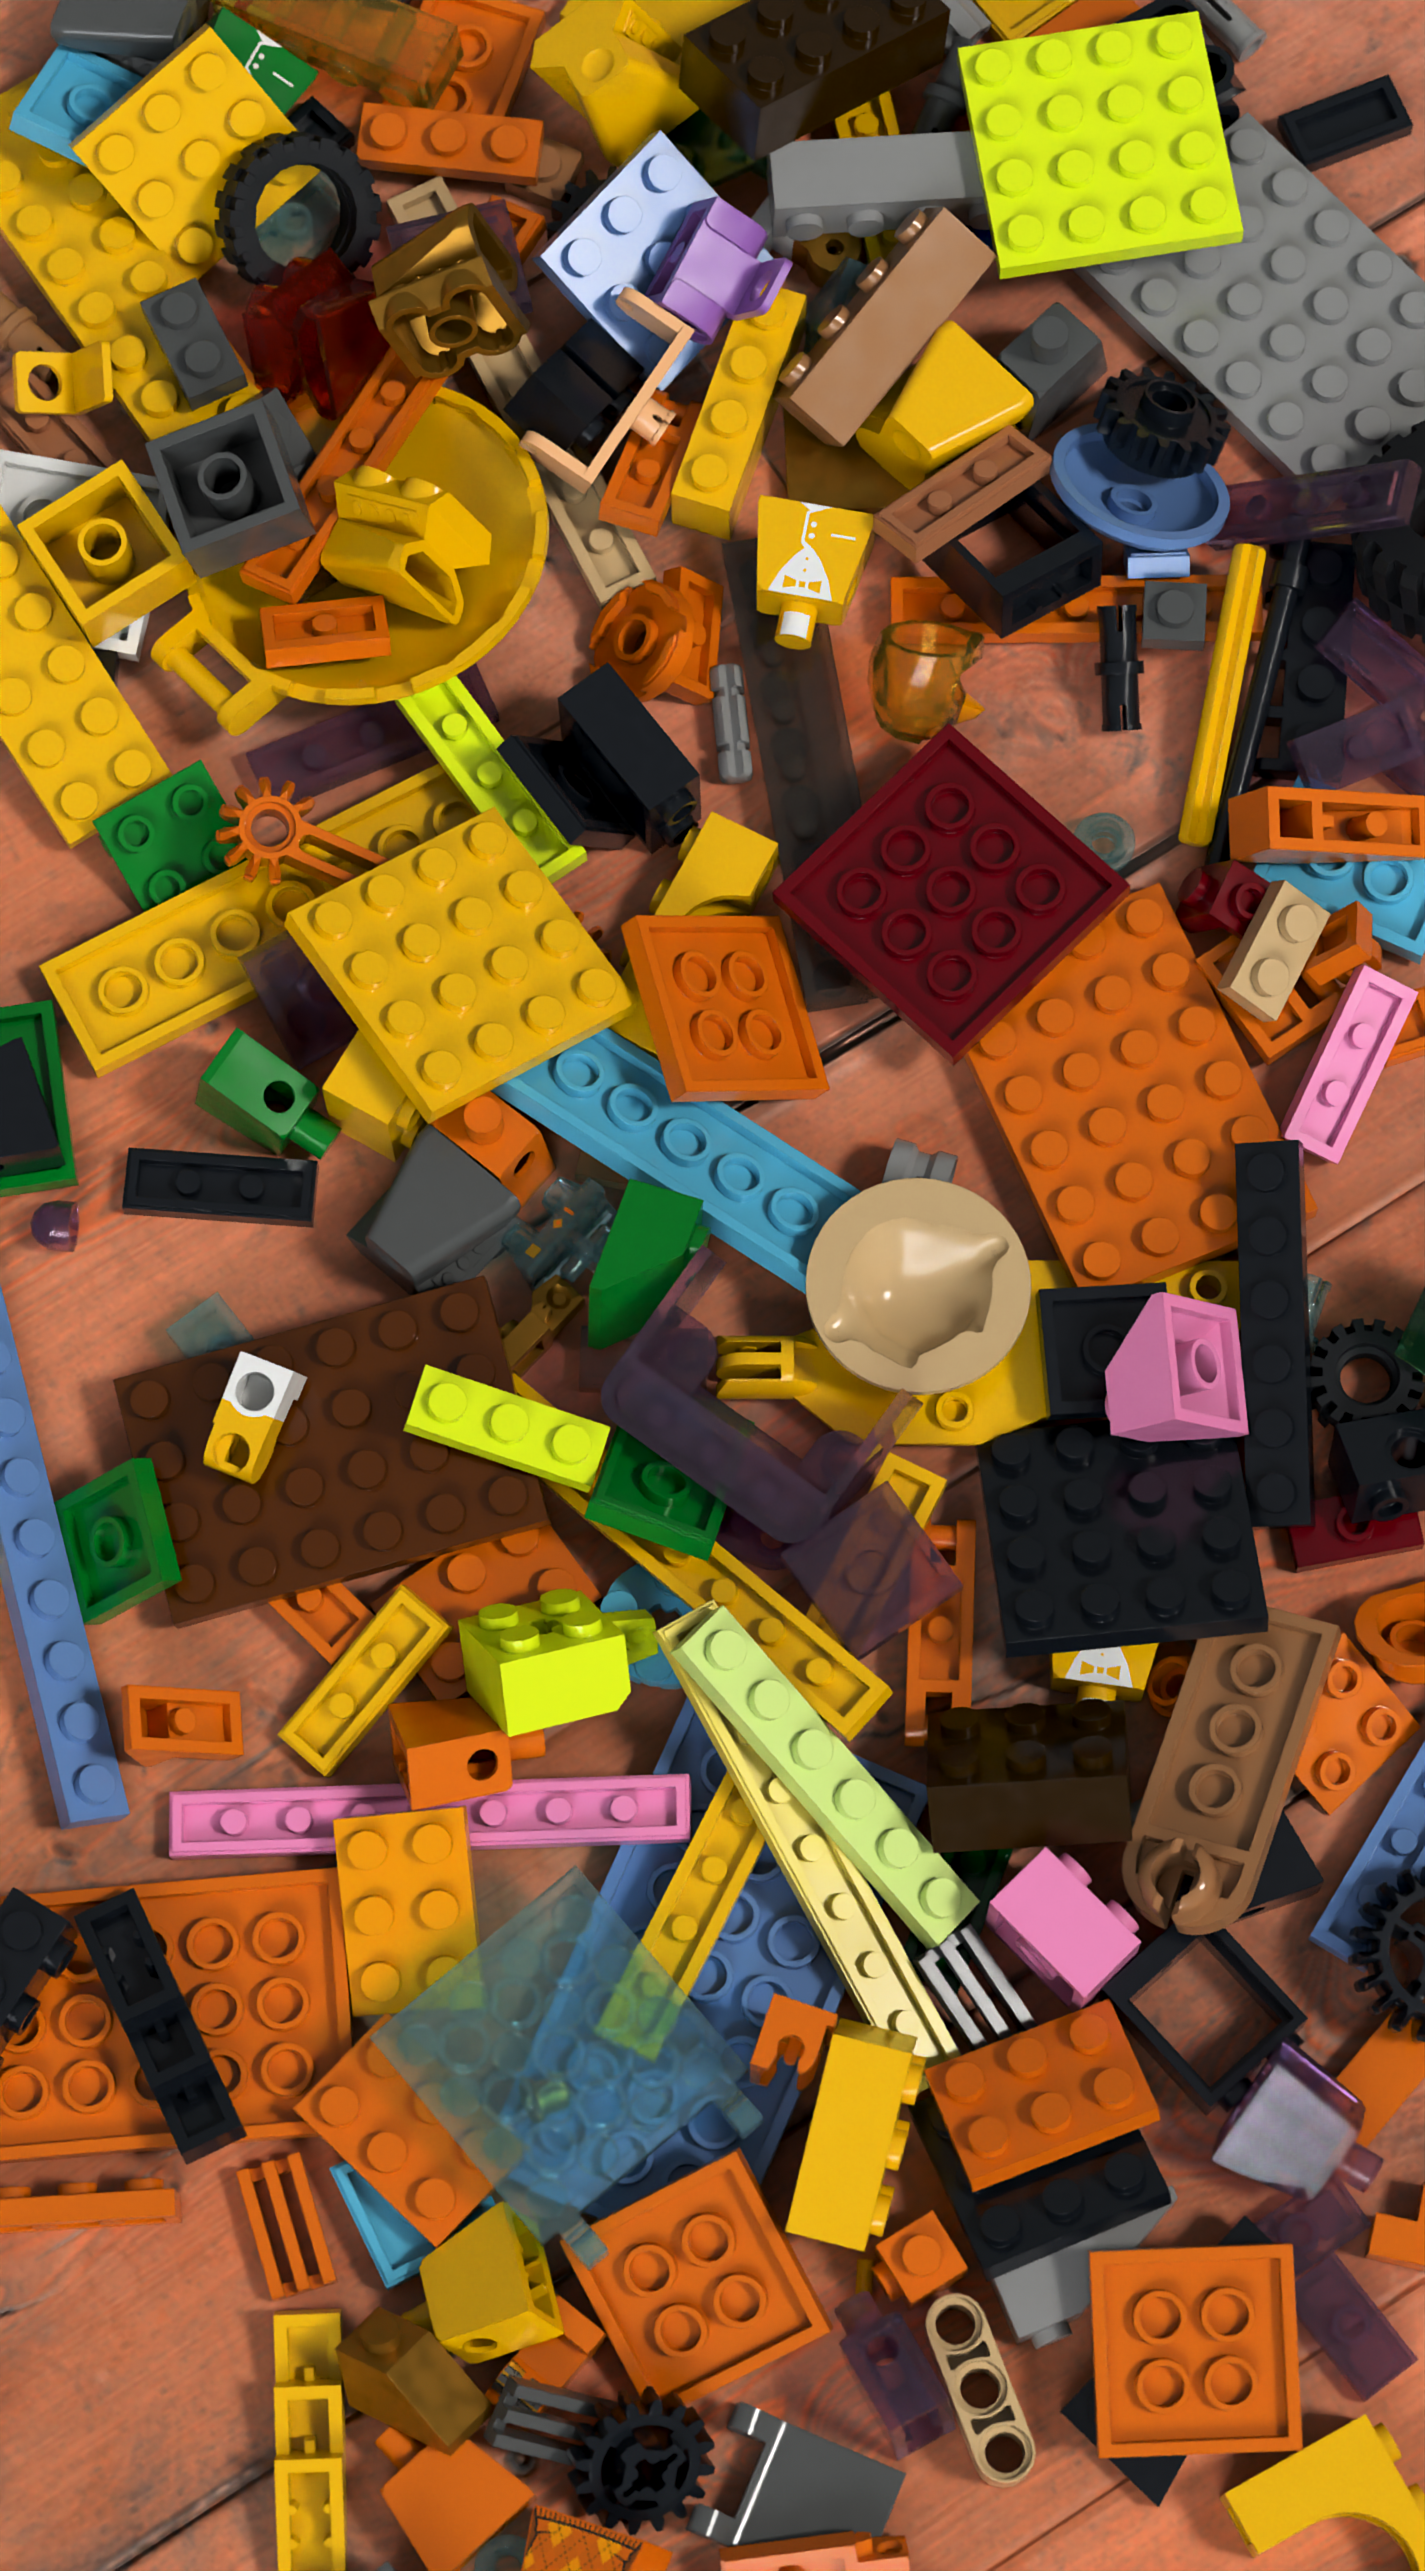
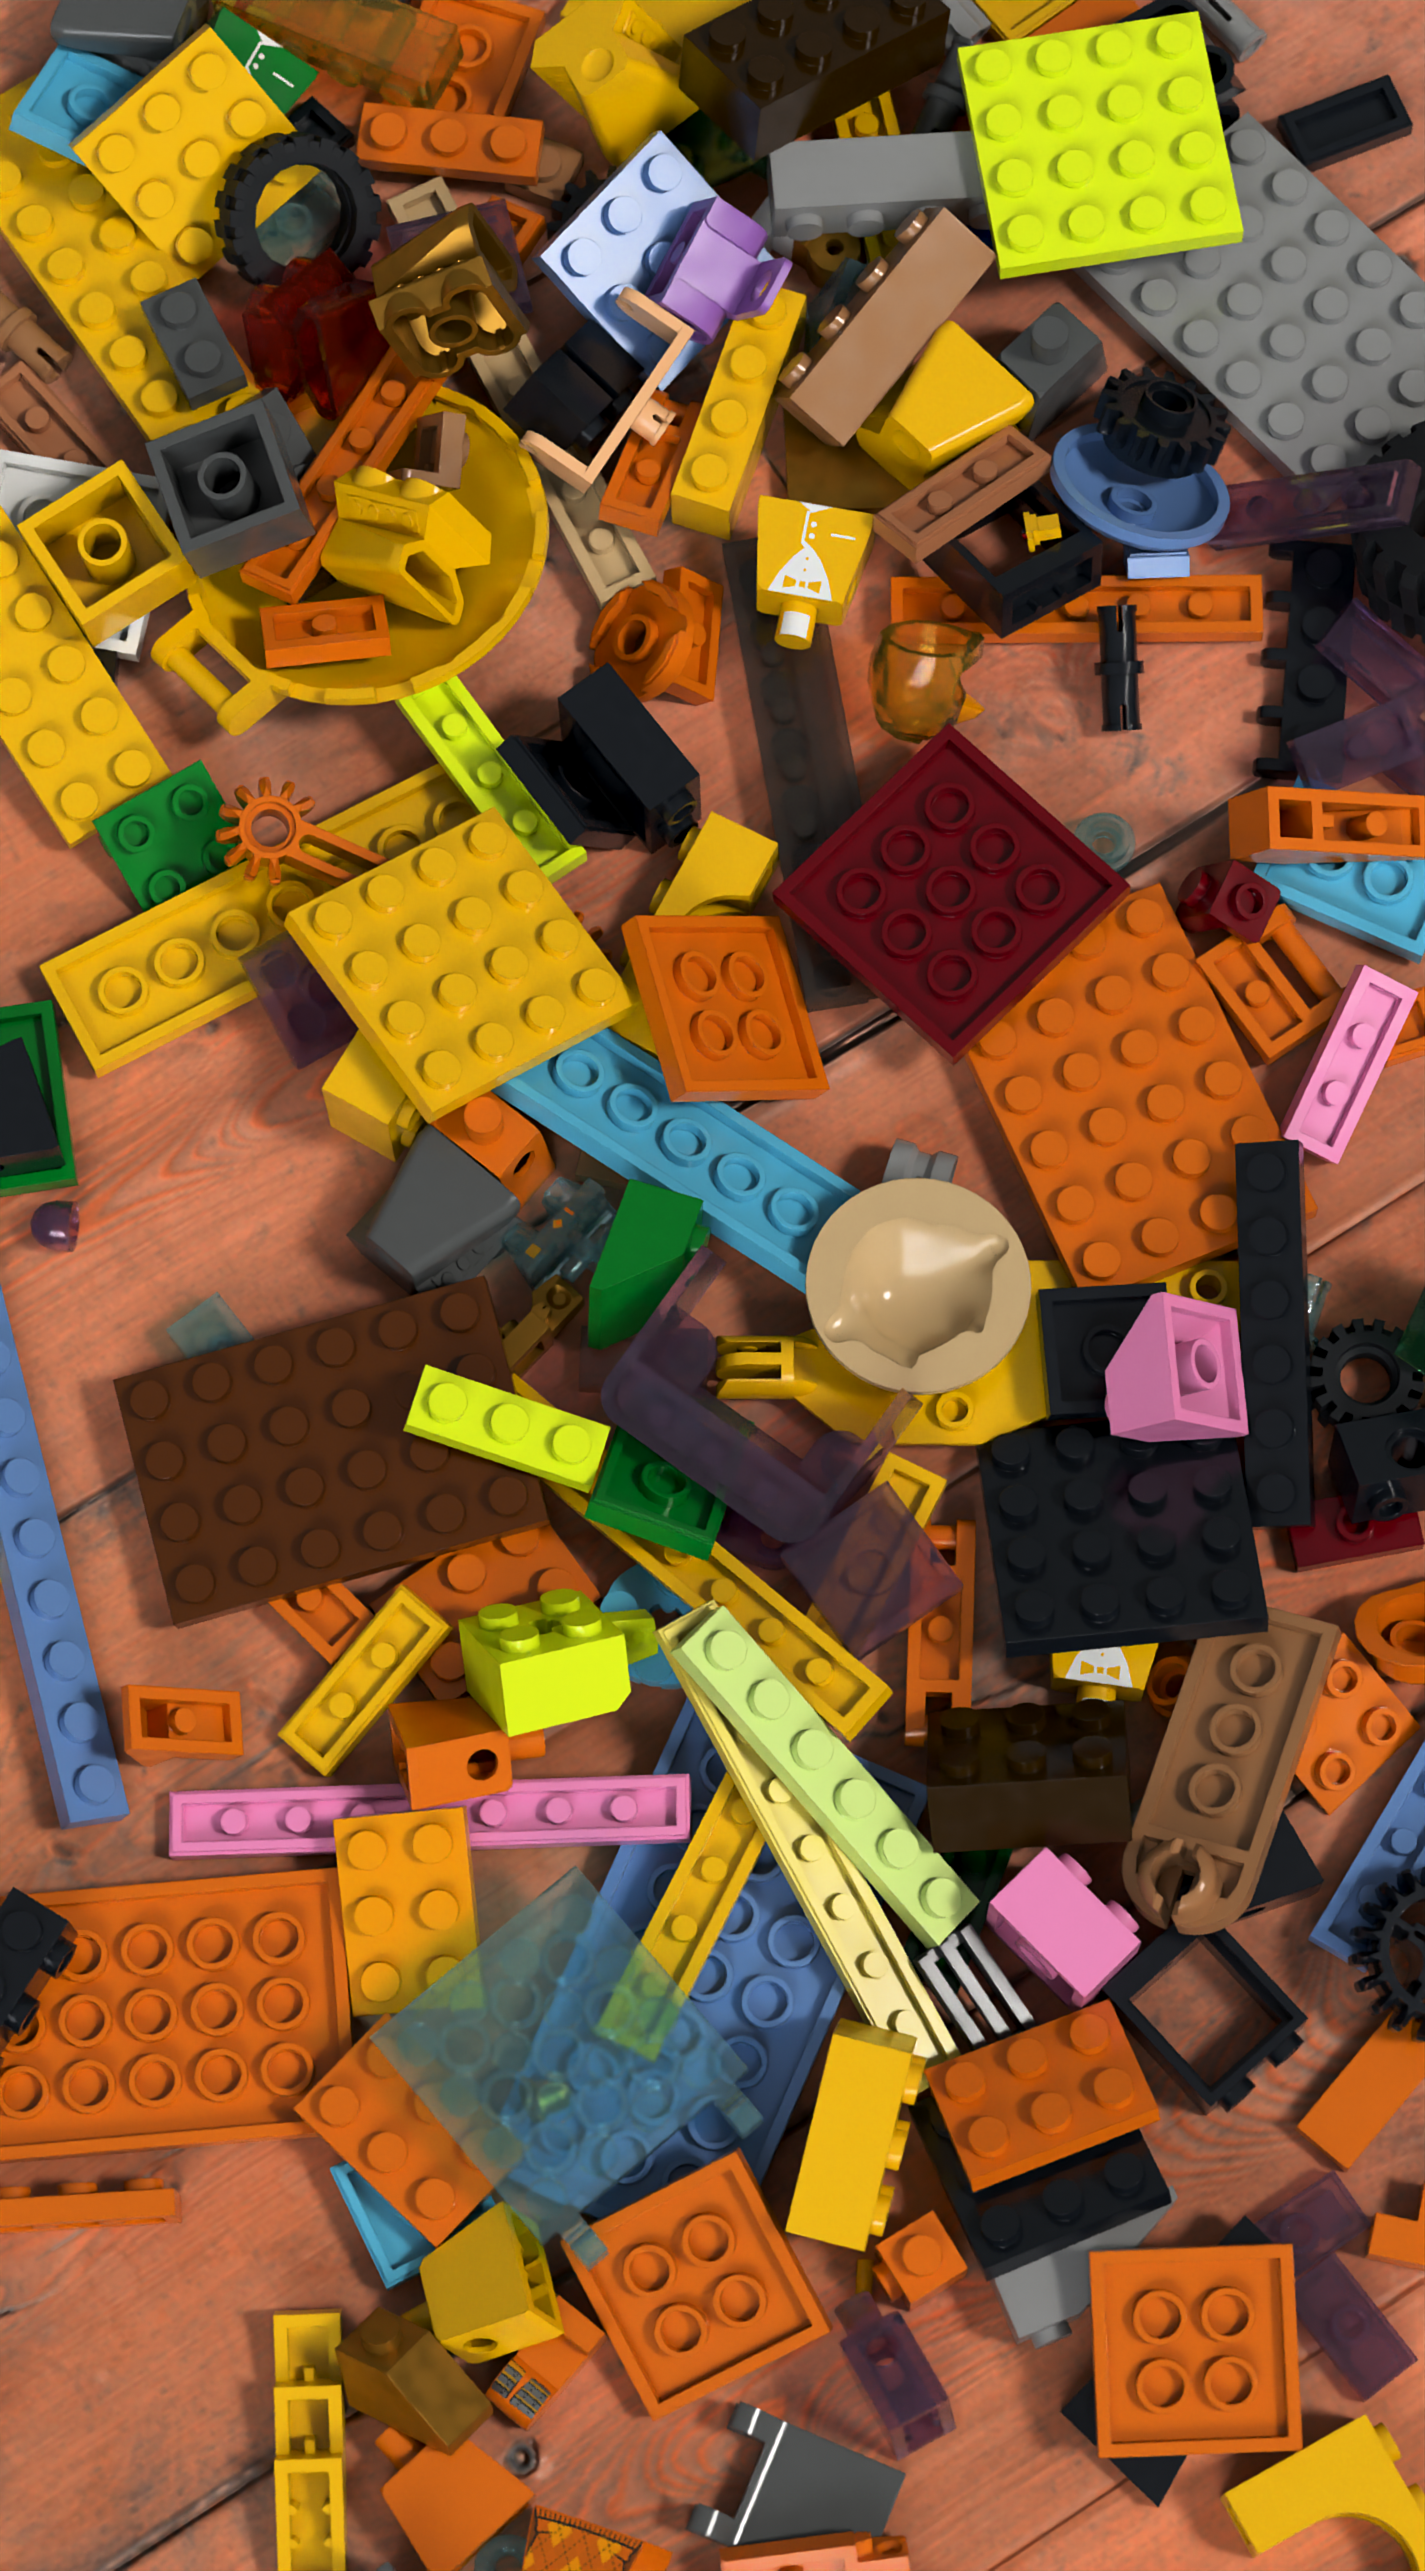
(82, 376): yellow bracket -> none
(117, 1541): green plate -> none
(160, 2026): black slope -> none
(220, 1187): black tile -> none
(248, 1078): green torso -> none
(251, 1417): leg -> none
(270, 2172): orange tile -> none
(350, 745): tile -> none
(439, 451): none -> medium nougat bracket
(544, 2394): dark grey tile -> none
(640, 2460): black gear -> none
(731, 724): light grey axle -> none
(793, 2032): orange hinge -> none
(972, 2357): tan beam -> none
(1040, 529): none -> yellow piece
(1174, 615): dark grey plate -> none
(1222, 695): yellow axle -> none
(1273, 951): tan plate -> none
(1288, 582): black bar -> none
(1296, 2129): clear purple torso -> none
(1344, 945): orange tile -> none

